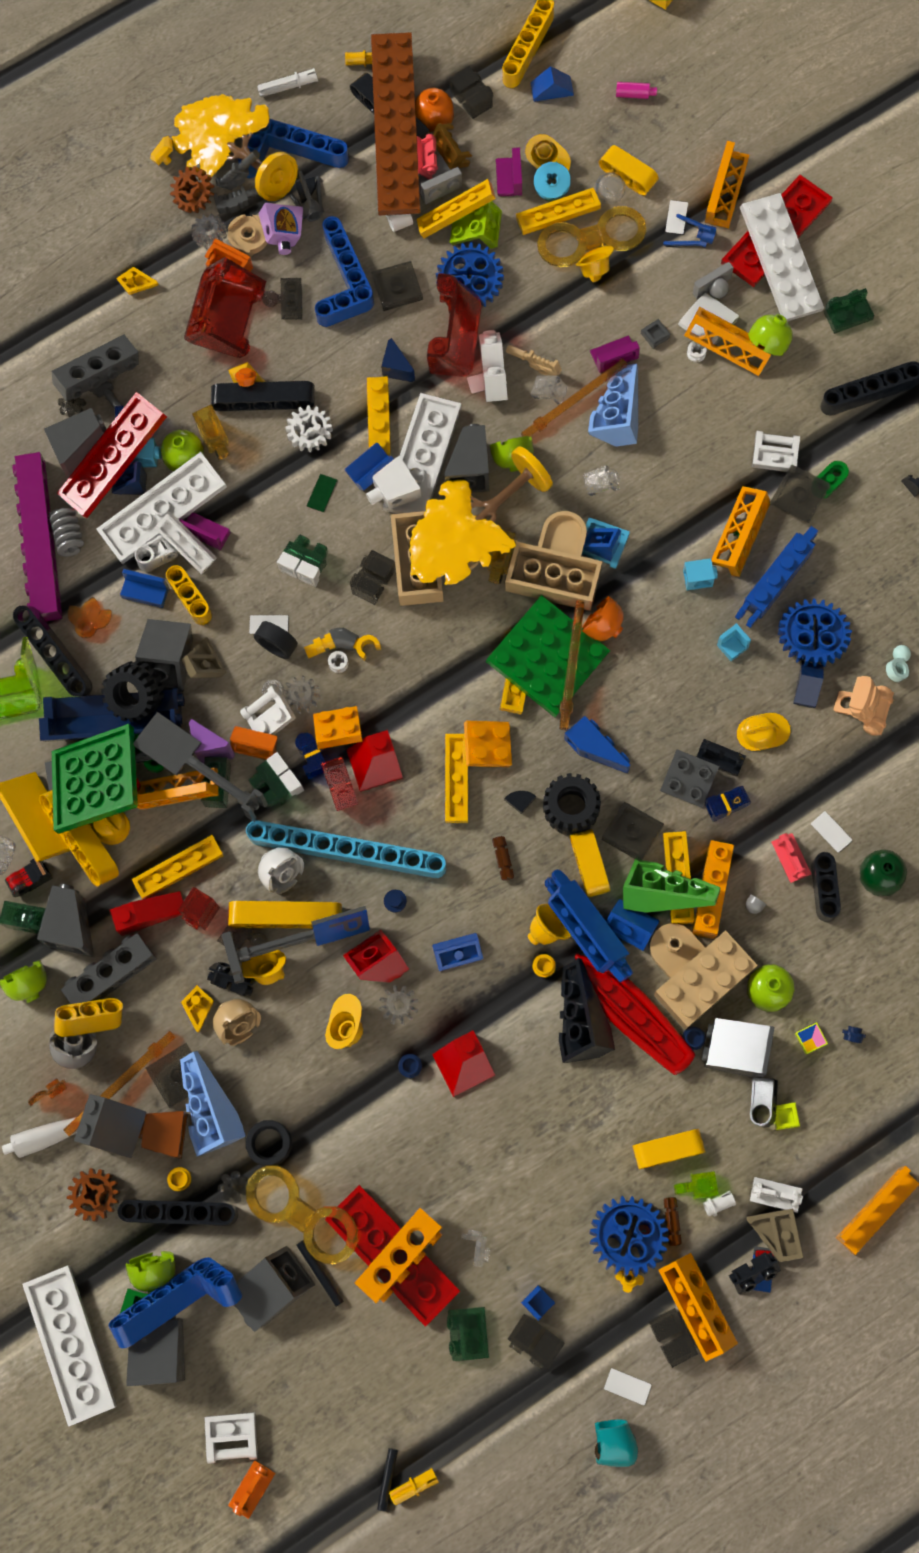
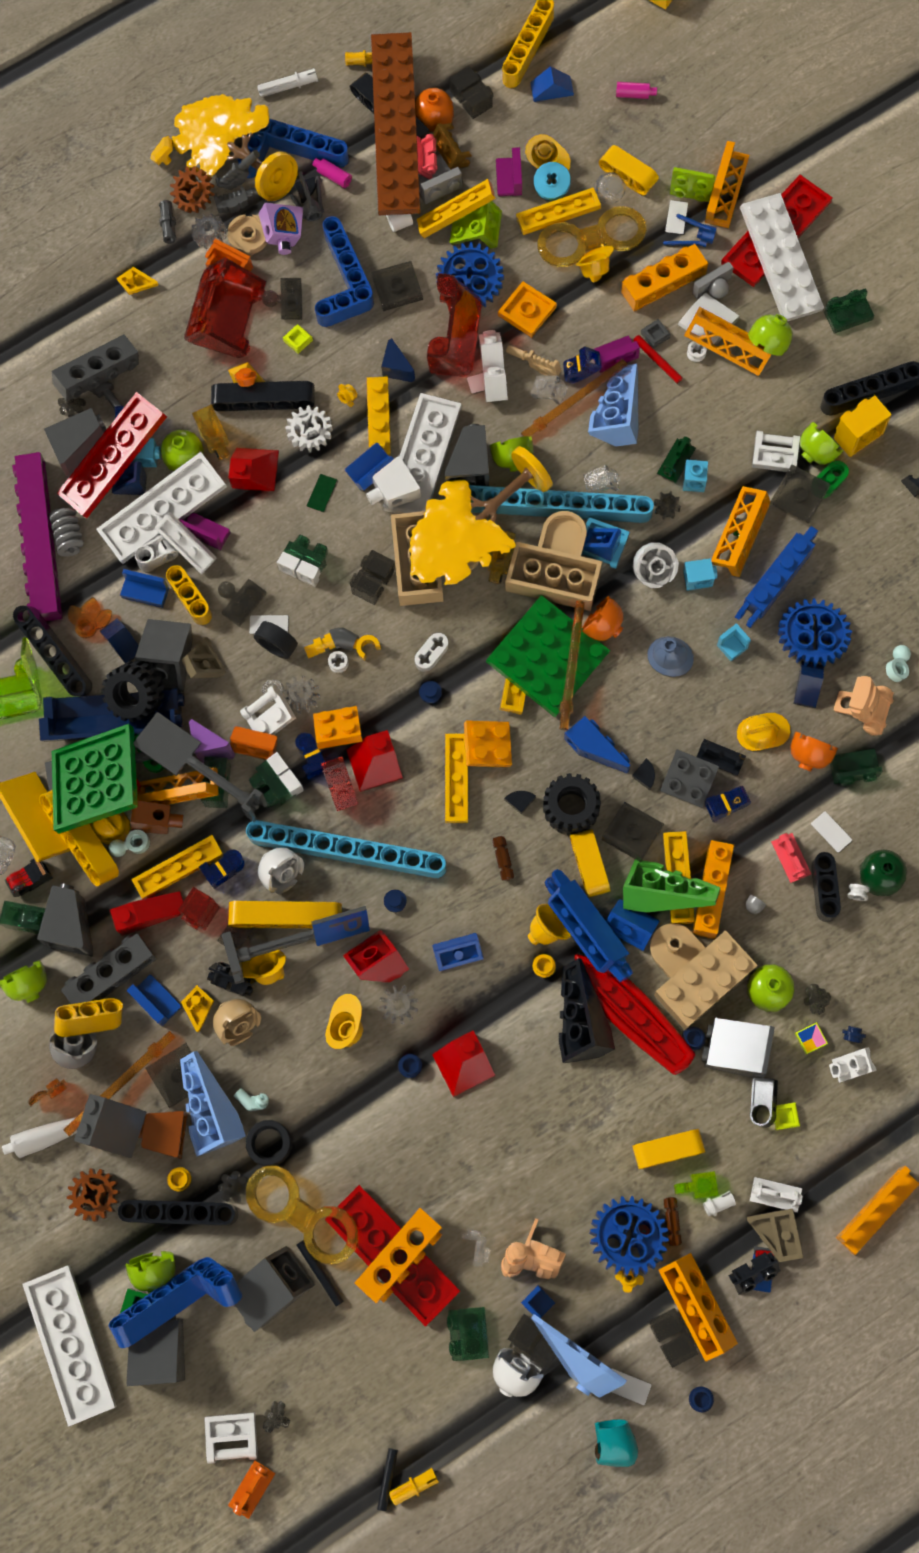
(118, 847): none -> light aqua plate
(120, 640): none -> dark blue slope
(145, 816): none -> dark orange torso
(155, 1000): none -> blue panel
(167, 221): none -> dark grey pin
(224, 868): none -> clear blue leg
(242, 602): none -> clear smoke plate
(252, 1103): none -> light aqua arm
(253, 469): none -> red slope
(275, 1417): none -> clear smoke plant
(297, 339): none -> neon yellow tile
(332, 172): none -> dark pink cylinder
(347, 394): none -> yellow plate
(428, 648): none -> white beam
(430, 692): none -> dark blue plate
(515, 1374): none -> white cylinder
(527, 309): none -> light orange plate
(532, 1257): none -> light nougat piece
(567, 499): none -> medium azure beam
(580, 366): none -> clear blue leg
(581, 1366): none -> light blue wedge
(645, 774): none -> black tile
(655, 564): none -> white cylinder
(658, 286): none -> light orange brick
(667, 499): none -> clear smoke gear
(668, 369): none -> red bar
(670, 656): none -> sand blue hat
(676, 459): none -> dark green hinge
(692, 184): none -> lime bracket
(695, 475): none -> medium azure brick
(701, 1399): none -> dark blue plate
(811, 752): none -> orange cylinder
(817, 998): none -> clear smoke plant
(818, 446): none -> lime cylinder
(852, 1065): none -> white hips
(855, 766): none -> clear green bracket
(858, 892): none -> white bush
(862, 425): none -> yellow brick

